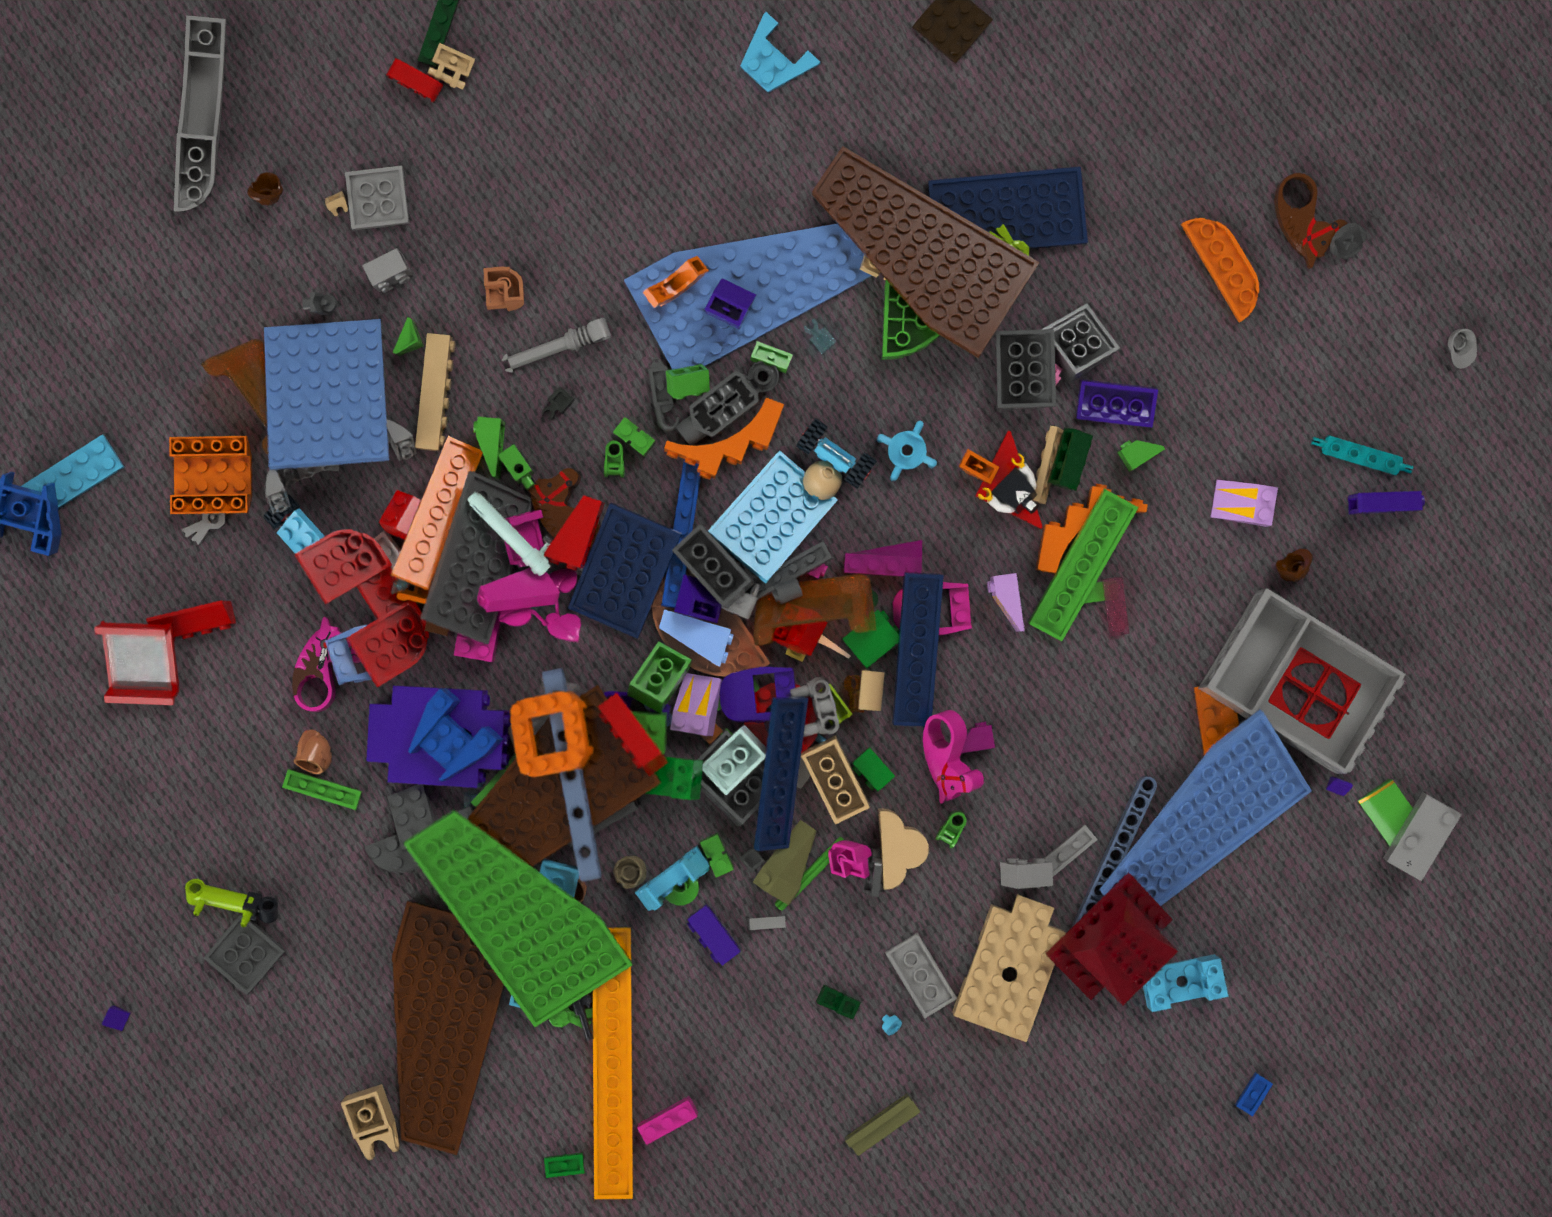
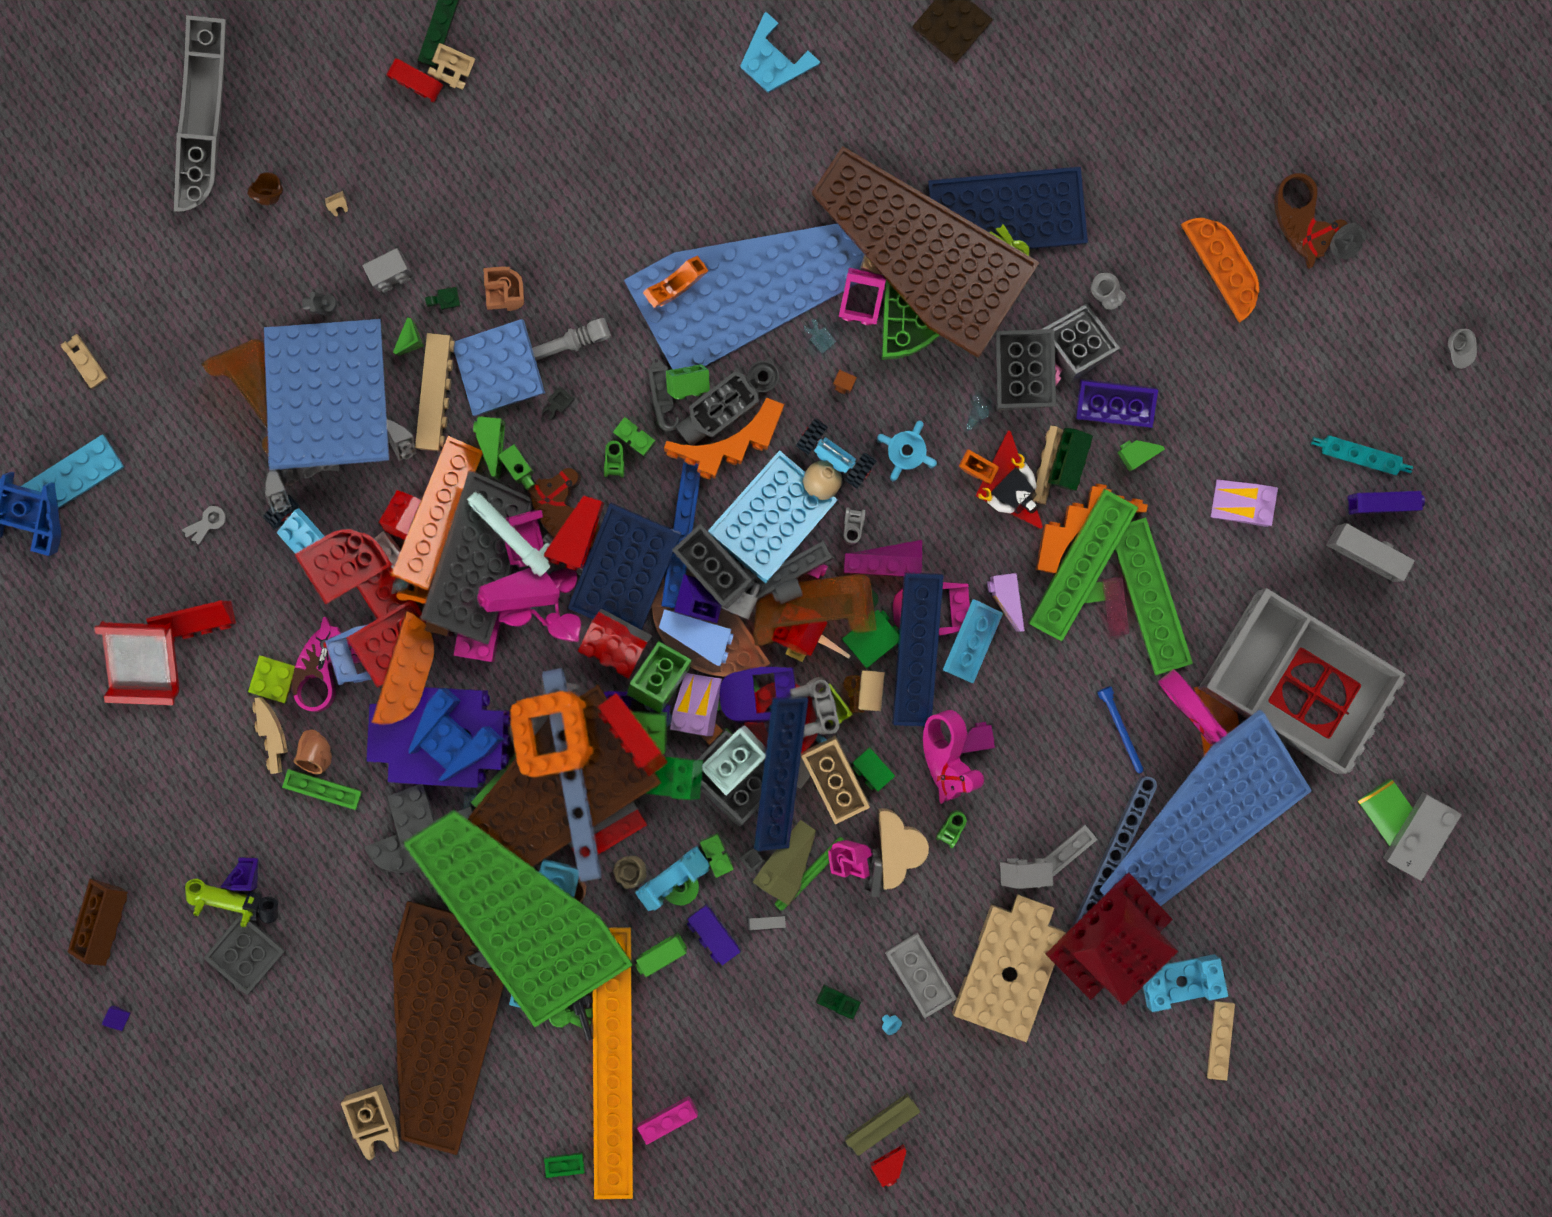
(84, 362): none -> tan plate
(97, 923): none -> reddish brown slope
(211, 474): orange slope -> none
(243, 876): none -> dark purple slope
(269, 726): none -> tan slope
(272, 679): none -> lime plate
(377, 198): light grey plate -> none
(406, 672): none -> orange plate
(447, 299): none -> dark green plate
(479, 960): none -> dark grey tile
(498, 367): none -> medium blue plate
(614, 643): none -> red piece
(616, 832): none -> red plate
(661, 955): none -> bright green window
(730, 303): dark purple slope -> none
(771, 356): bright green plate -> none
(844, 382): none -> dark orange plate
(853, 524): none -> light grey piece
(866, 278): none -> dark pink window
(889, 1166): none -> red slope
(973, 641): none -> medium azure plate
(977, 412): none -> clear light blue animal
(1107, 290): none -> light grey hair
(1107, 696): none -> blue piece
(1151, 599): none -> bright green plate
(1191, 706): none -> dark pink animal
(1220, 1040): none -> tan plate
(1253, 1094): blue plate -> none
(1295, 565): reddish brown piece -> none
(1338, 786): dark purple slope -> none
(1370, 552): none -> light grey brick

